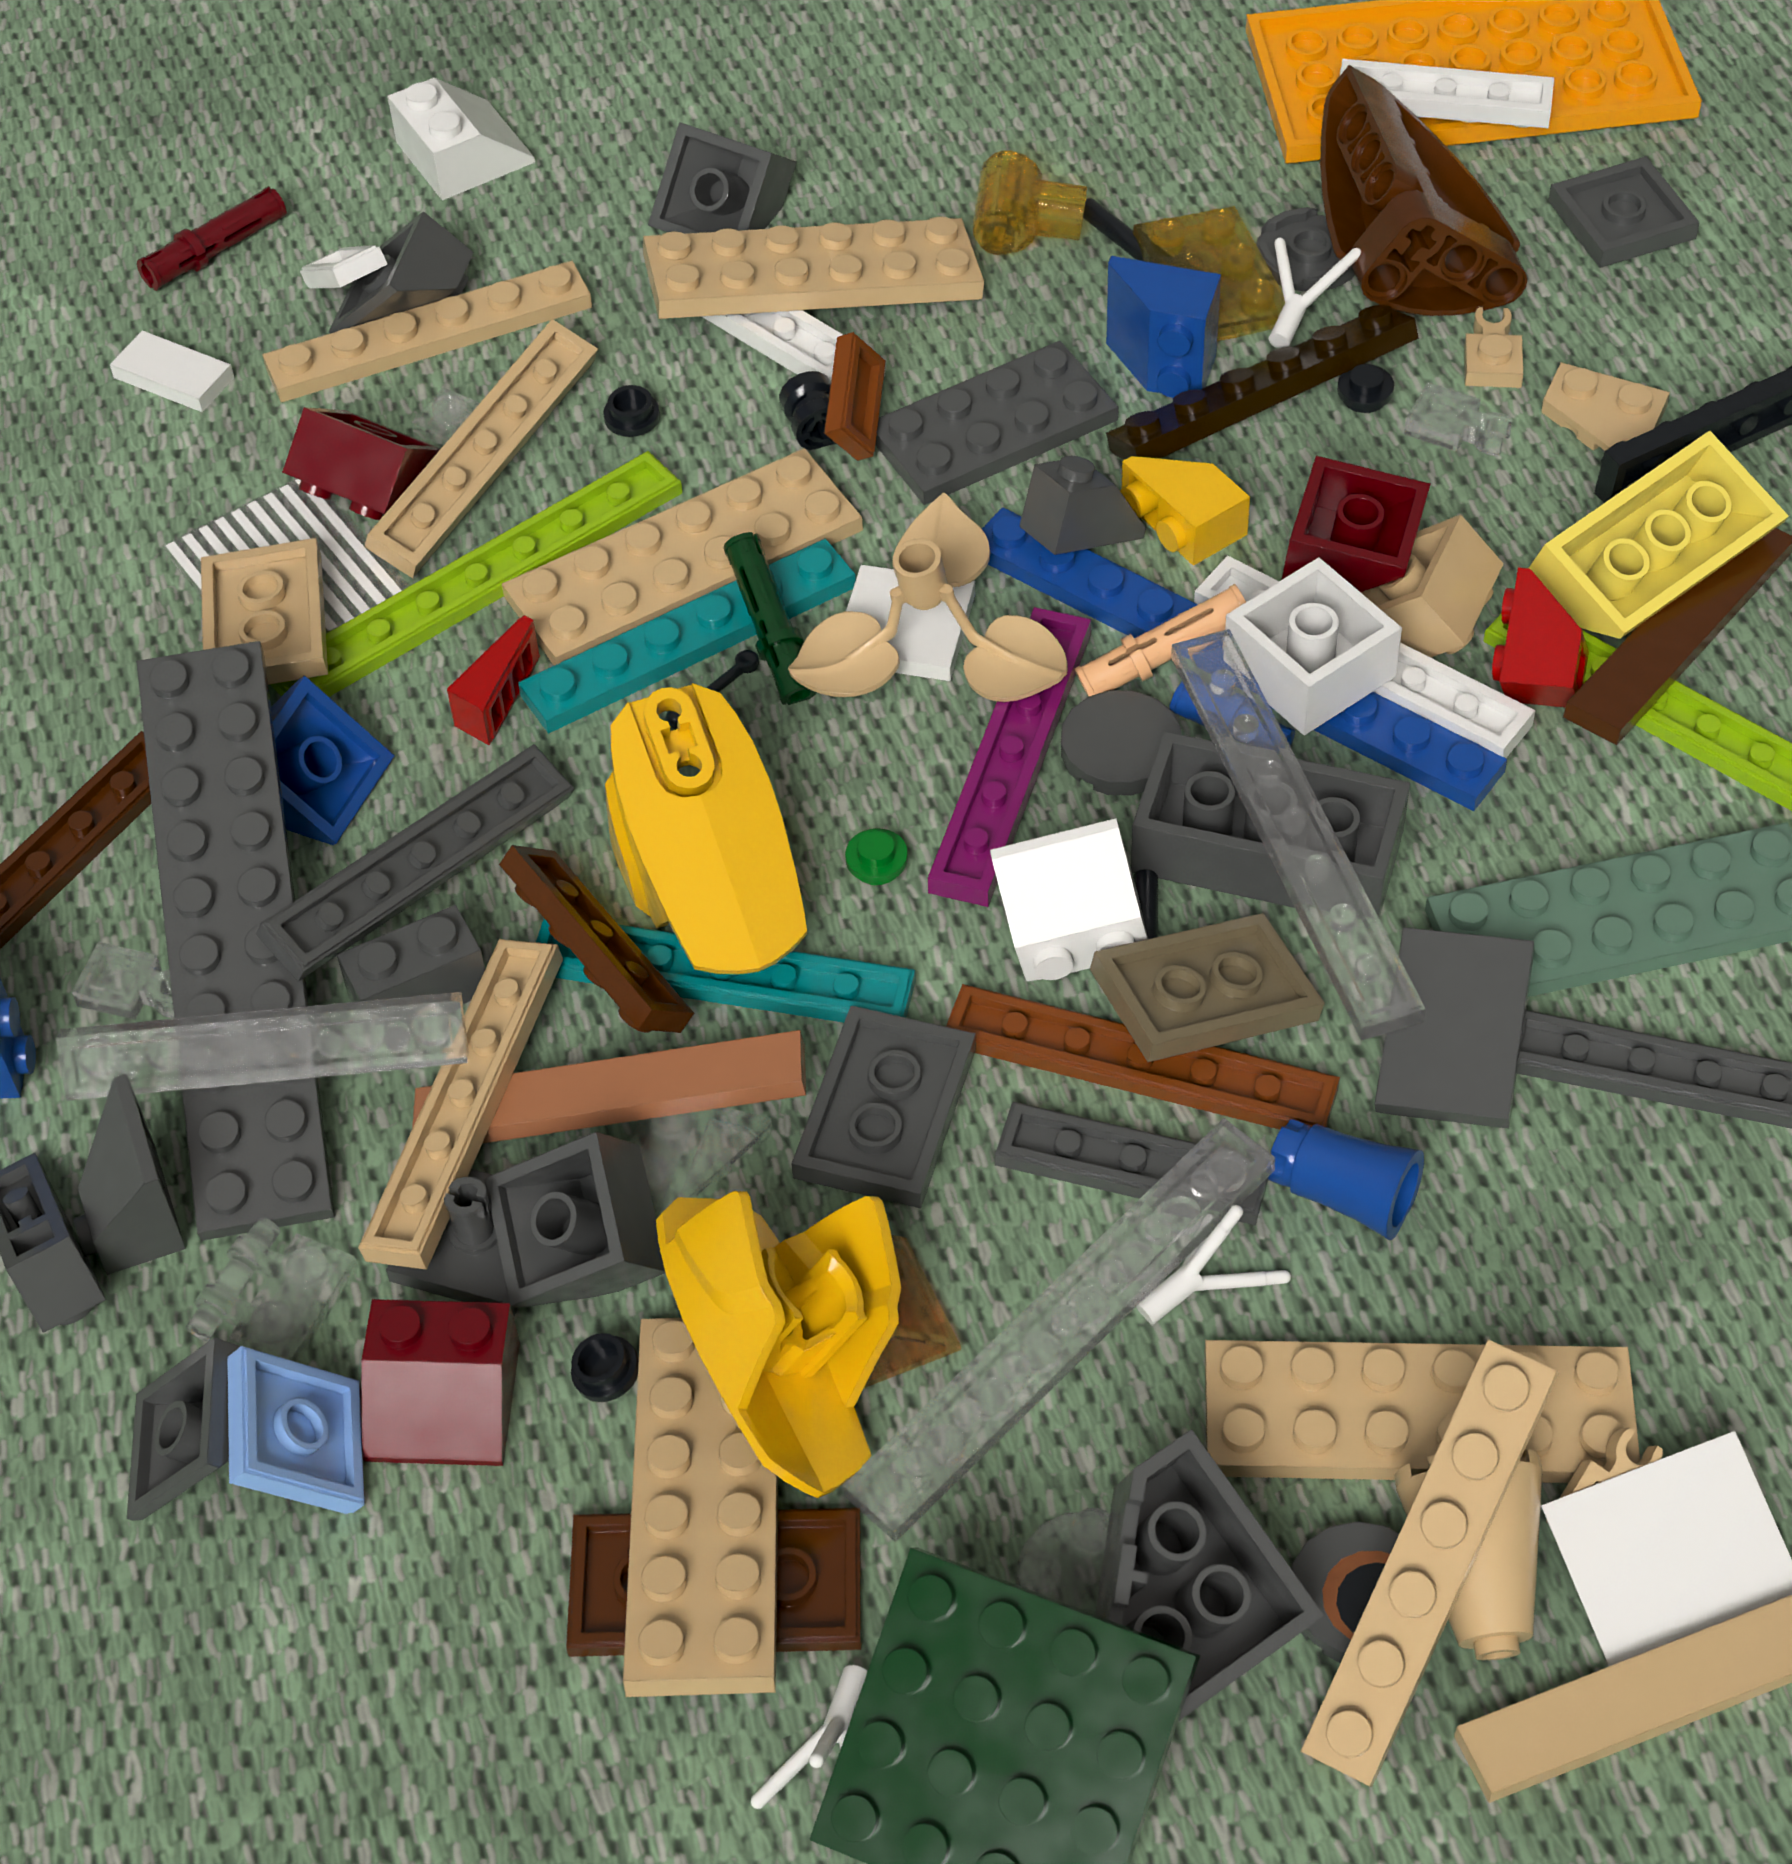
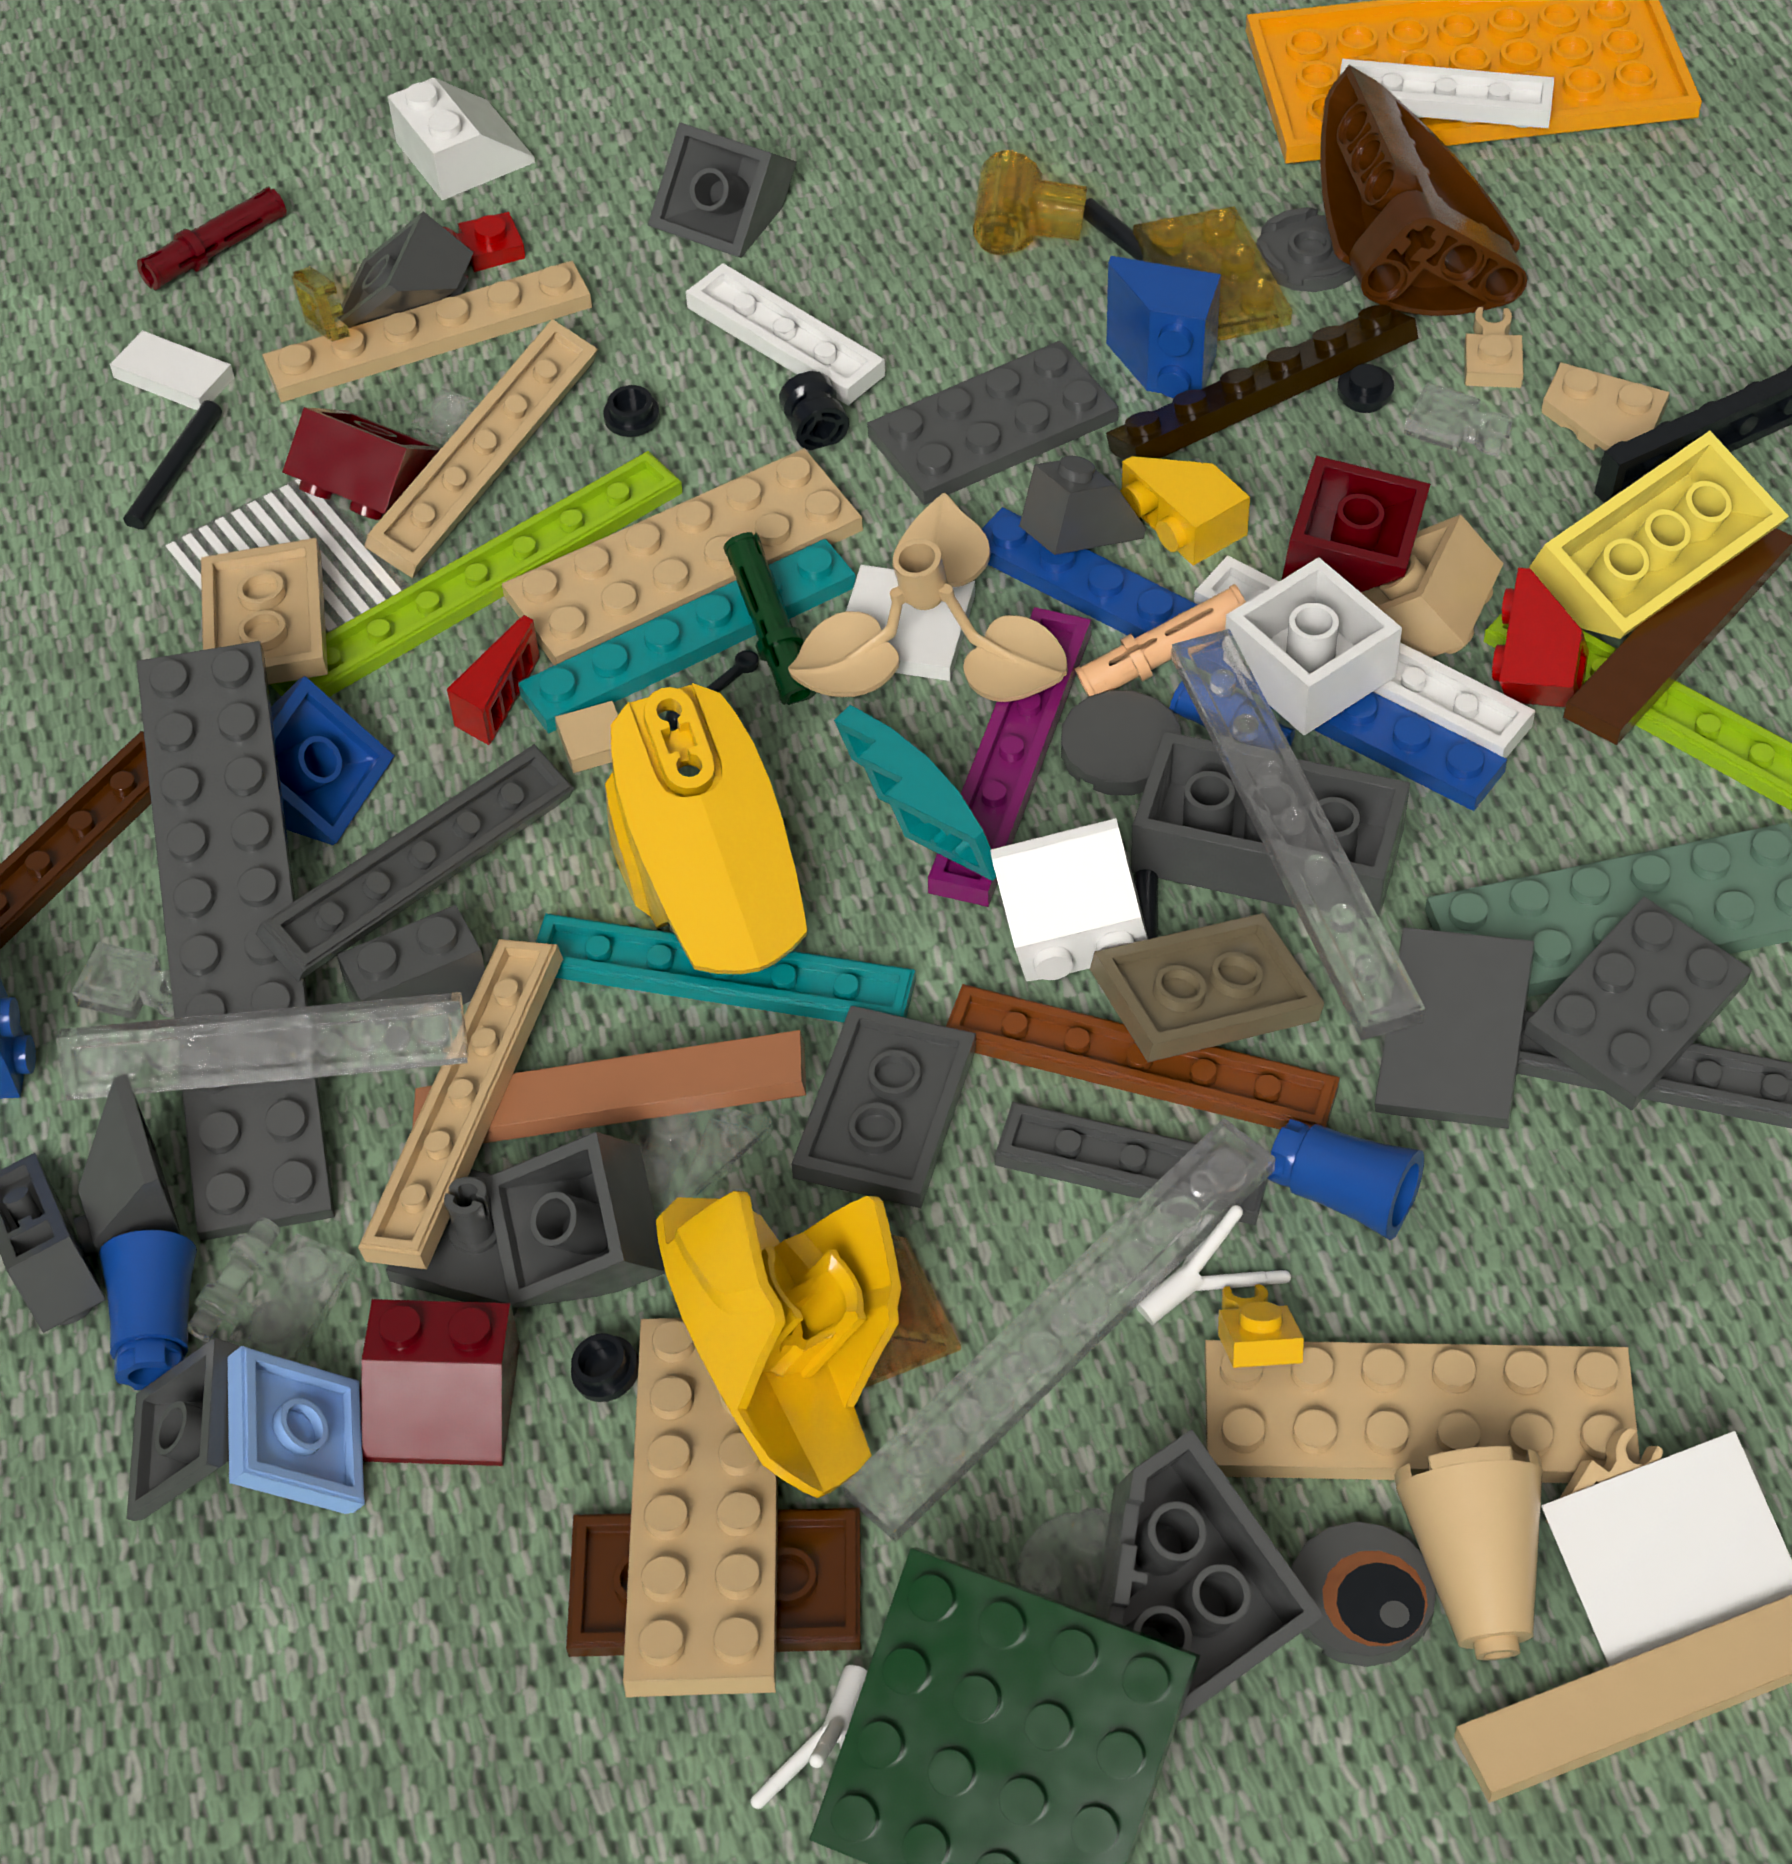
(147, 1302): none -> blue plant
(173, 465): none -> black bar
(314, 294): none -> clear yellow tile
(343, 266): white tile -> none
(491, 239): none -> red plate
(587, 735): none -> tan tile
(597, 940): reddish brown plate -> none
(811, 267): tan plate -> none
(855, 396): dark orange tile -> none
(876, 856): green plate -> none
(918, 792): none -> teal slope
(1258, 1331): none -> yellow plate
(1295, 304): white plant -> none
(1429, 1563): tan plate -> none
(1623, 211): dark grey plate -> none
(1637, 1002): none -> dark grey plate

